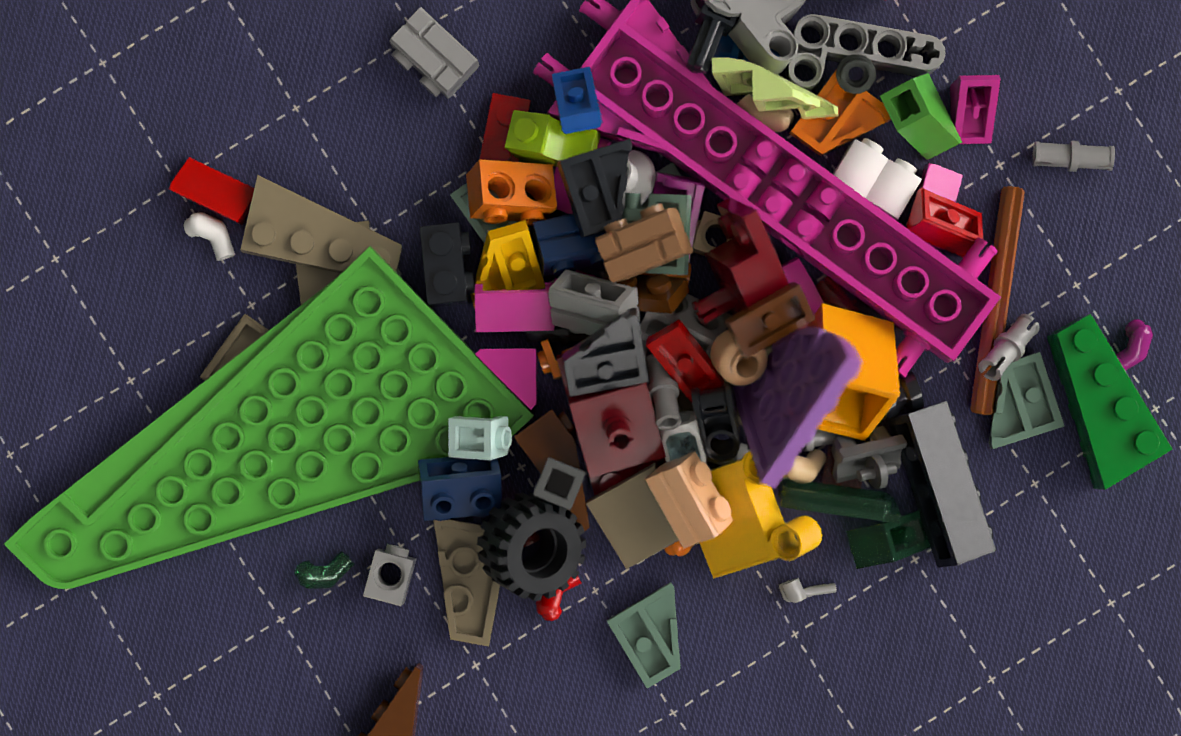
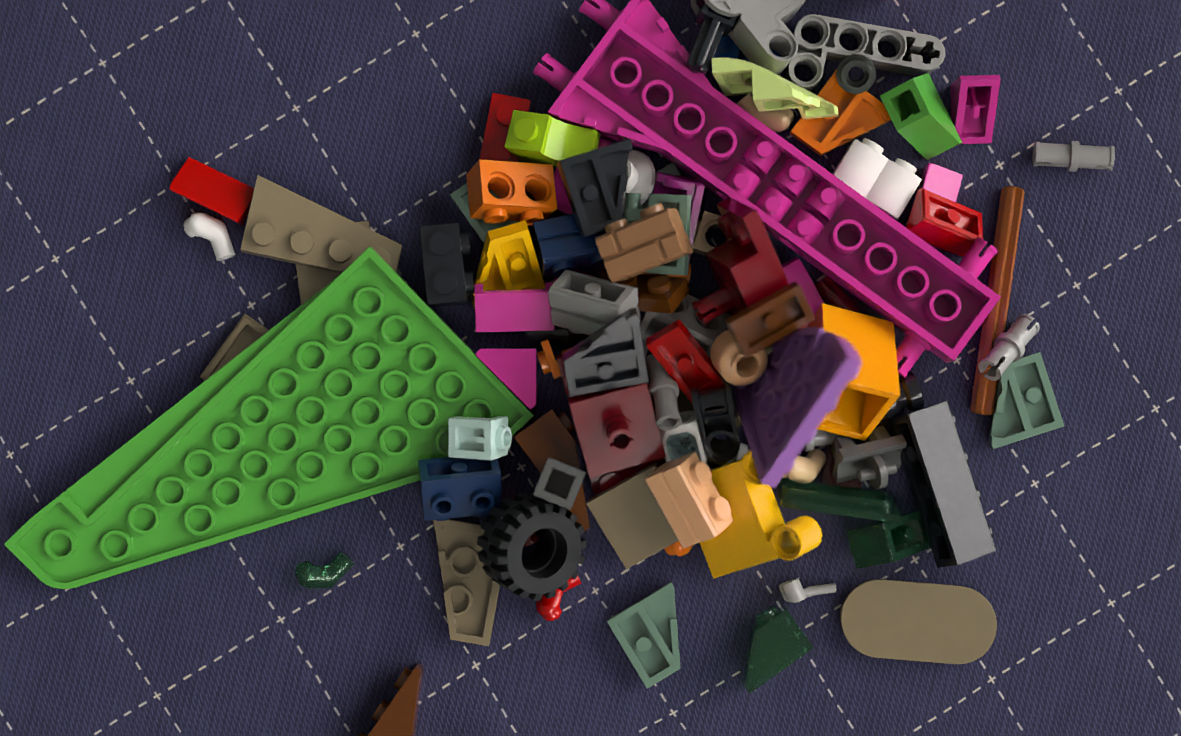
(380, 590): light grey brick -> none
(433, 54): light grey brick -> none
(577, 100): blue slope -> none
(773, 646): none -> clear green slope
(918, 621): none -> dark tan tile
(1108, 411): green wedge -> none
(1138, 344): magenta arm -> none

